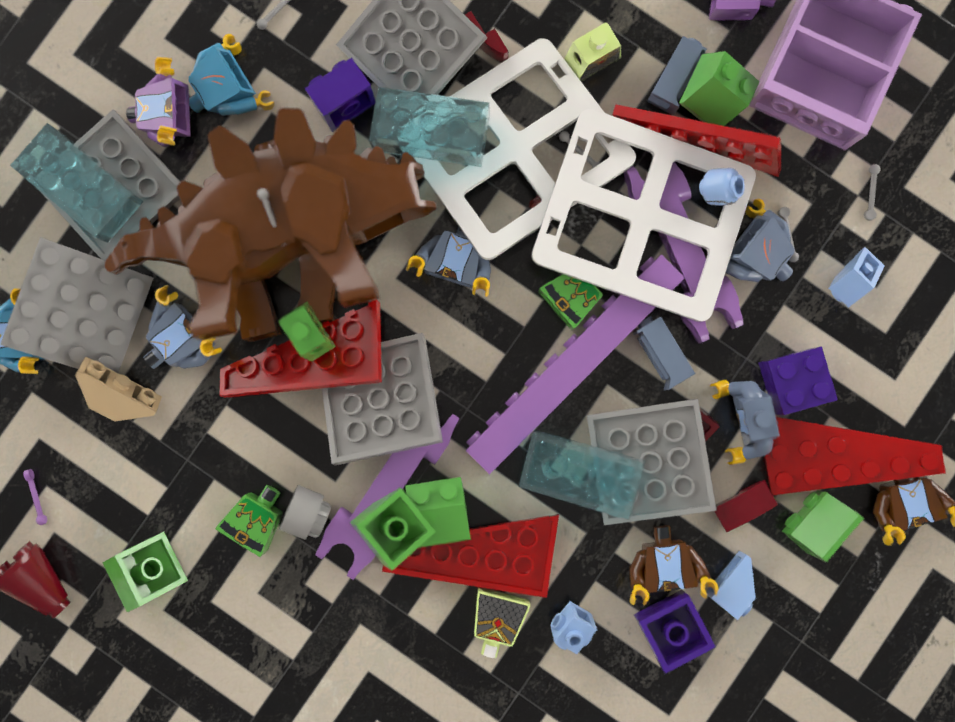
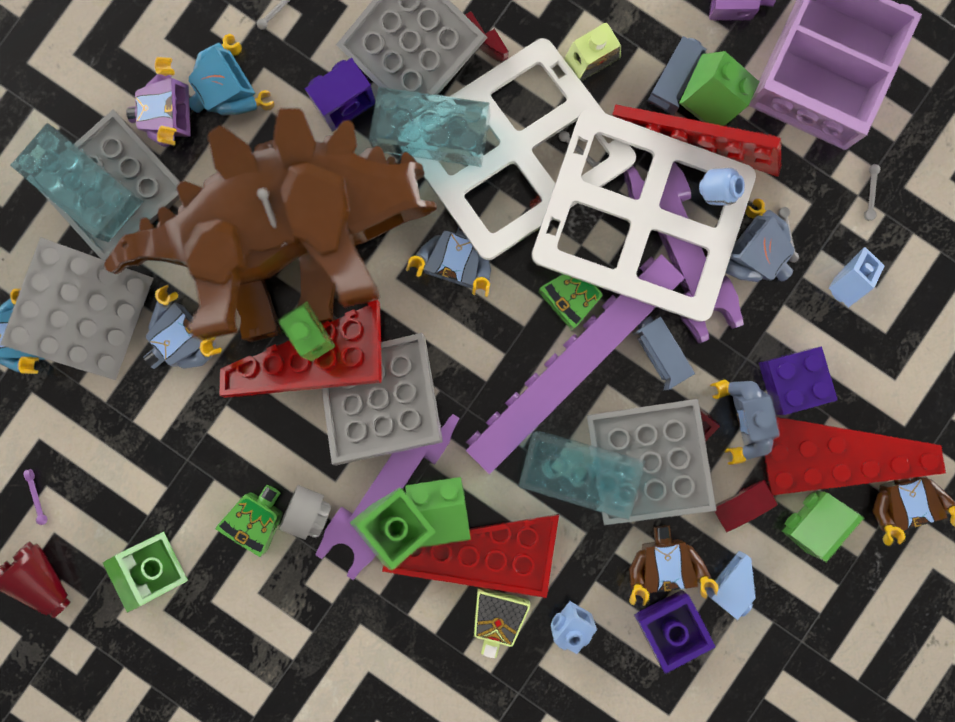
(115, 393): tan slope -> none

